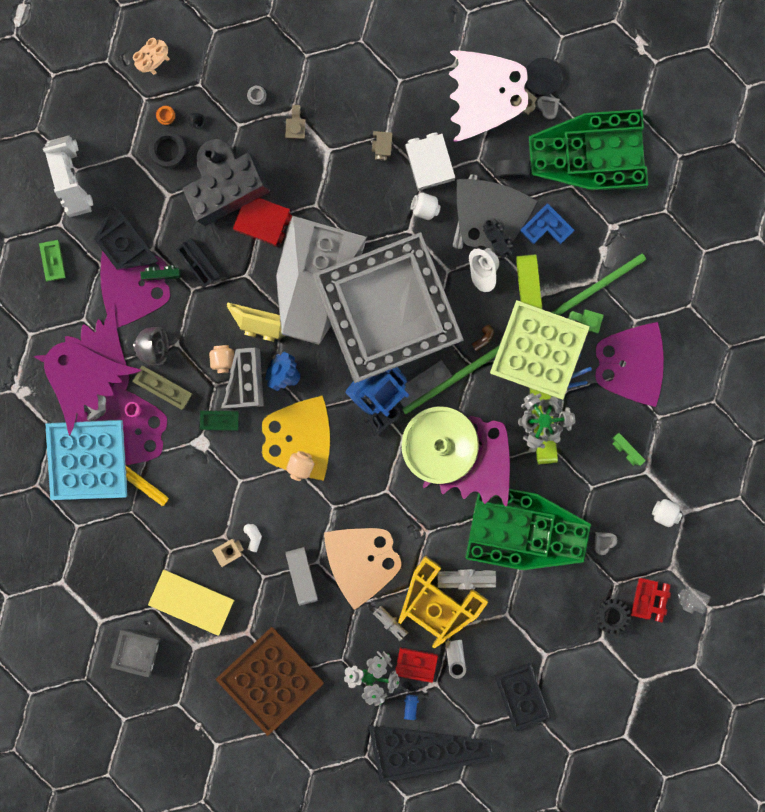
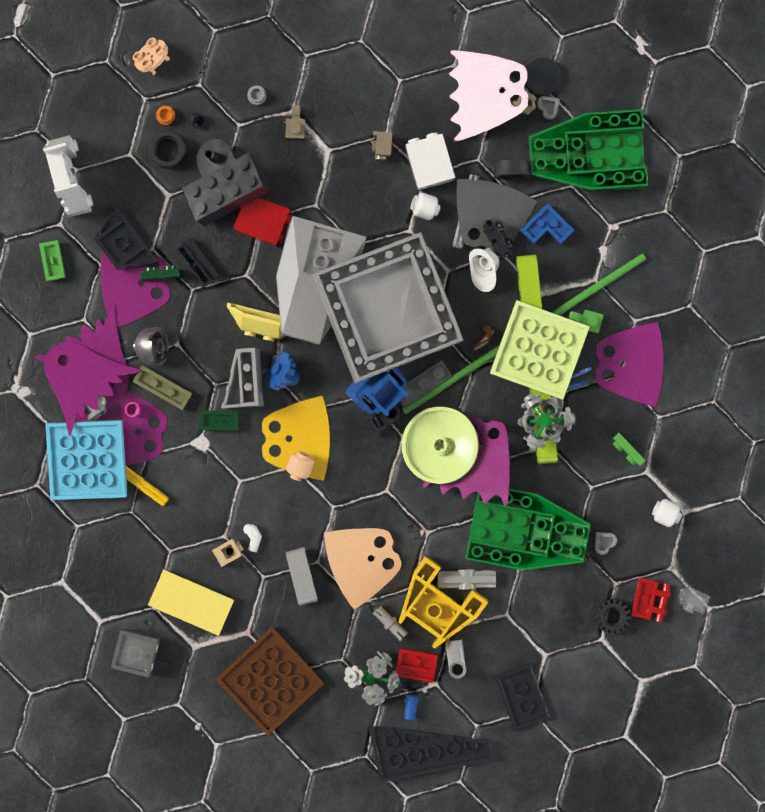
(221, 358): light nougat head -> none

